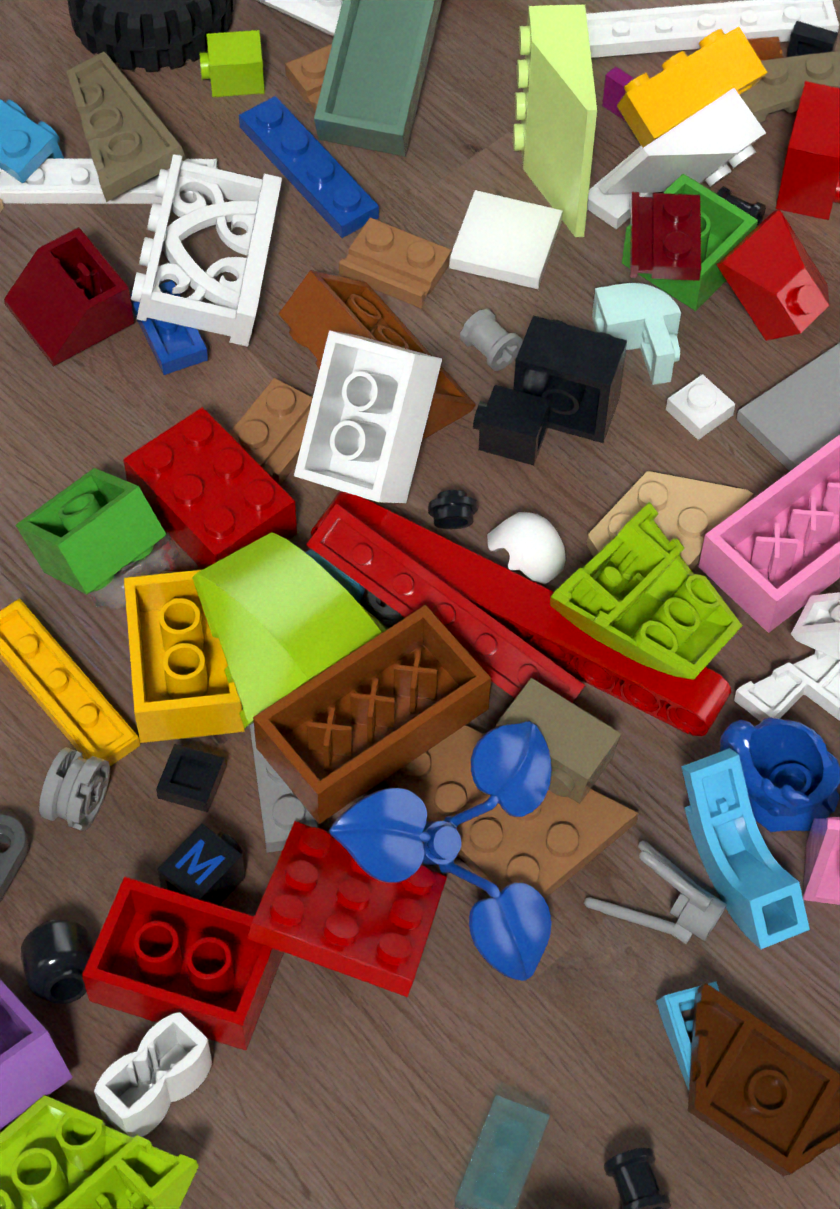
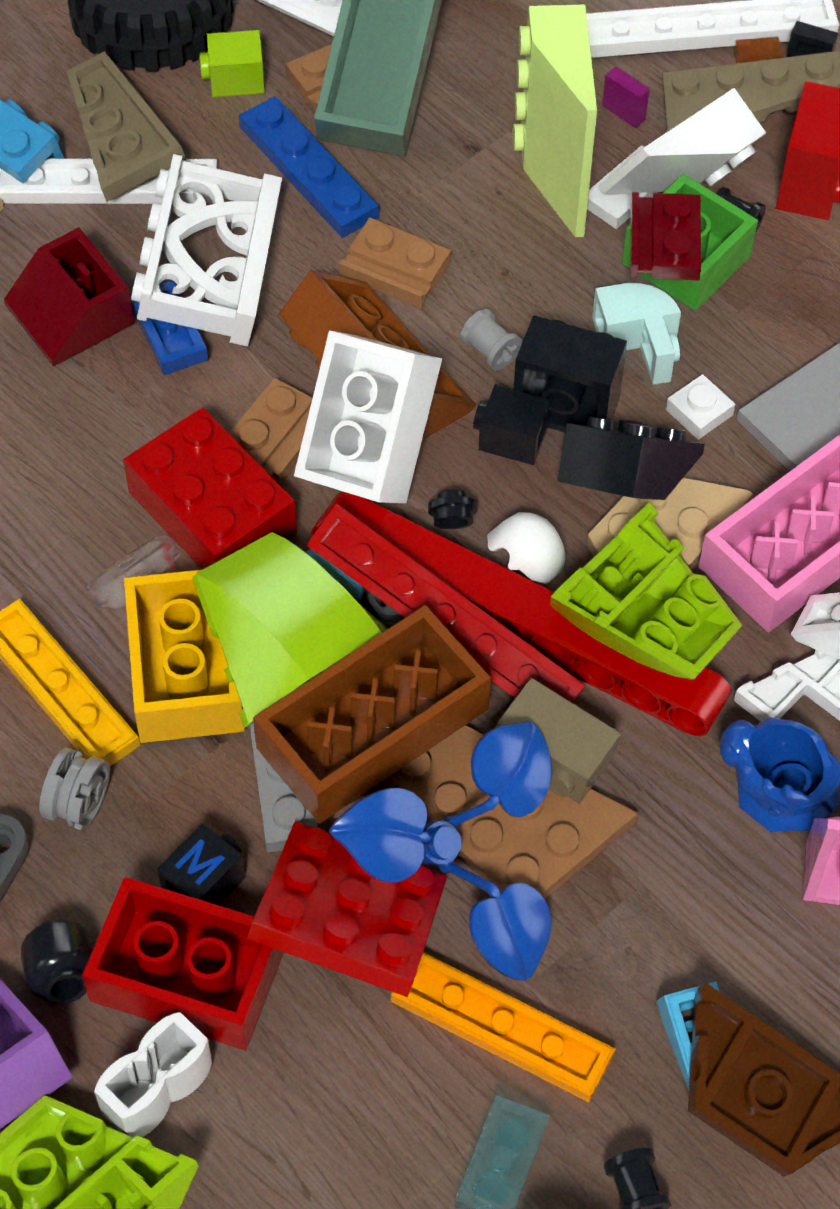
(91, 530): bright green brick -> none
(191, 778): black plate -> none
(506, 239): white tile -> none
(507, 1027): none -> light orange tile
(626, 458): none -> black slope
(690, 84): yellow brick -> none
(695, 907): light grey plant -> none
(757, 890): medium azure arch -> none
(776, 279): red slope -> none

